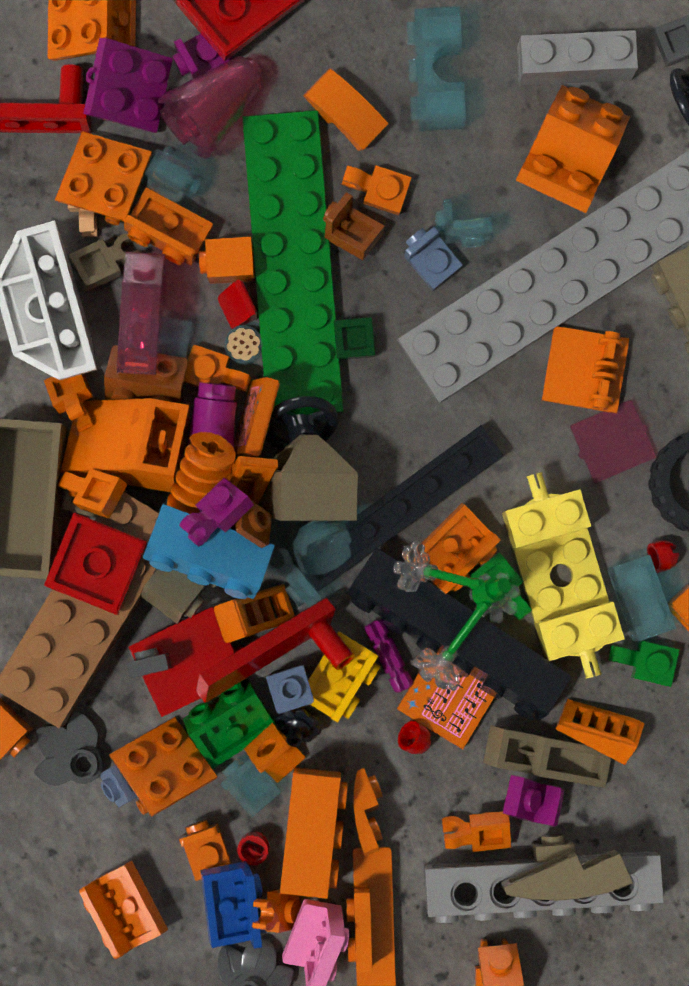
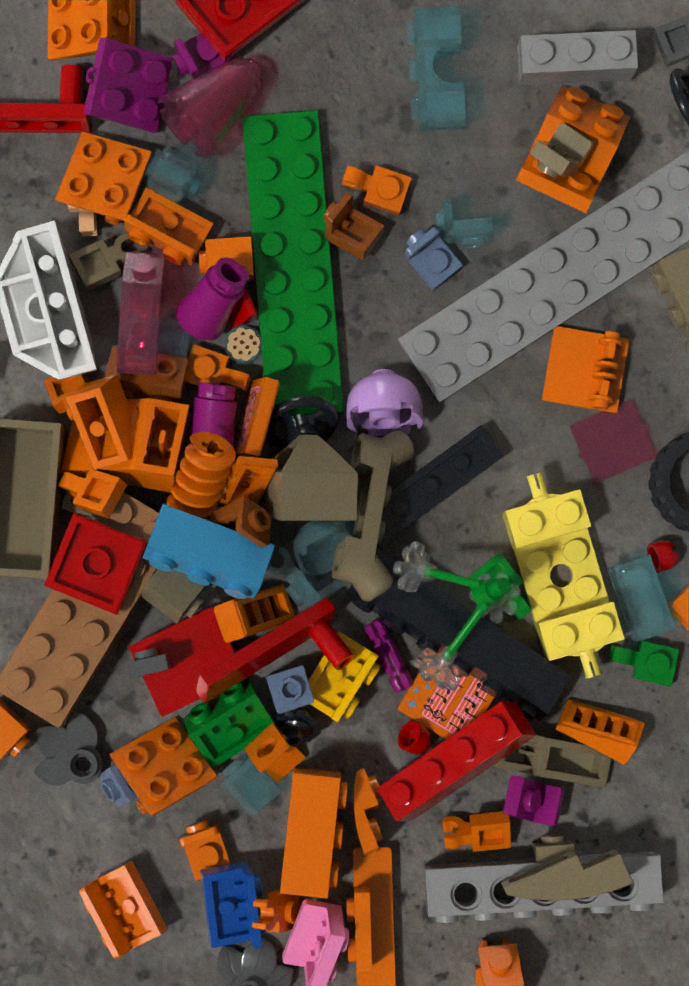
(103, 420): none -> orange slope
(212, 300): none -> magenta plant
(218, 508): magenta plate -> none
(251, 853): red hinge -> none
(346, 109): orange slope -> none
(354, 338): dark green plate -> none
(356, 556): none -> dark tan plate
(384, 404): none -> lavender cylinder
(456, 761): none -> red brick
(459, 545): orange bracket -> none
(563, 152): none -> dark tan bracket

